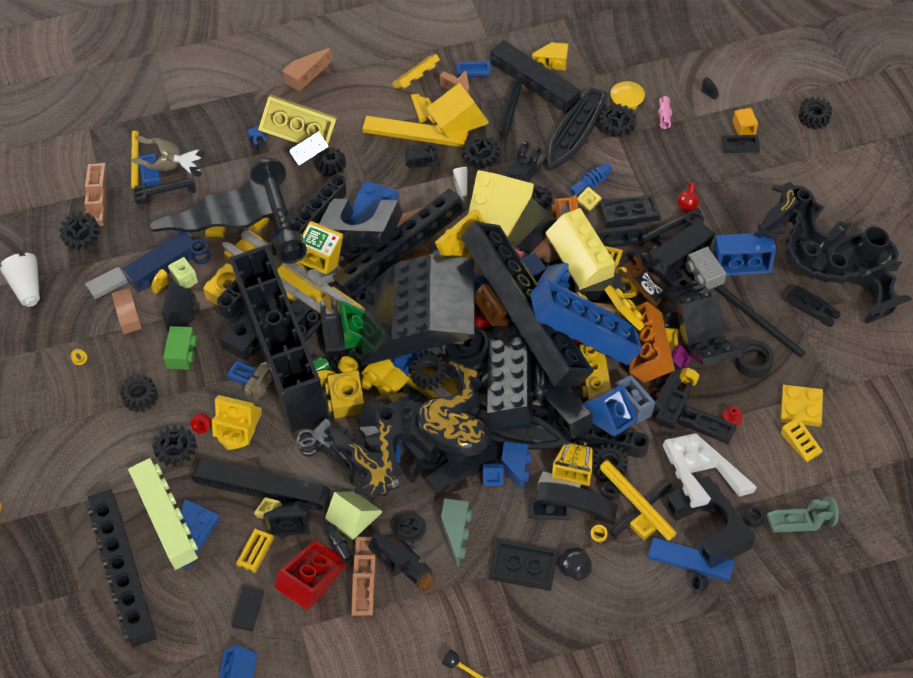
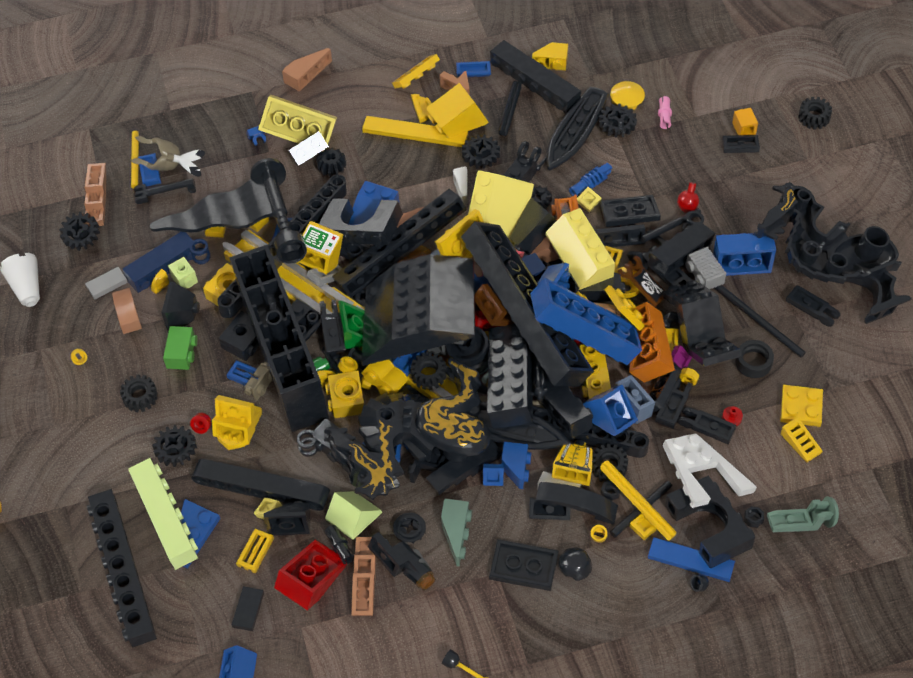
(420, 155): black piece -> none
(709, 88): black tile -> none

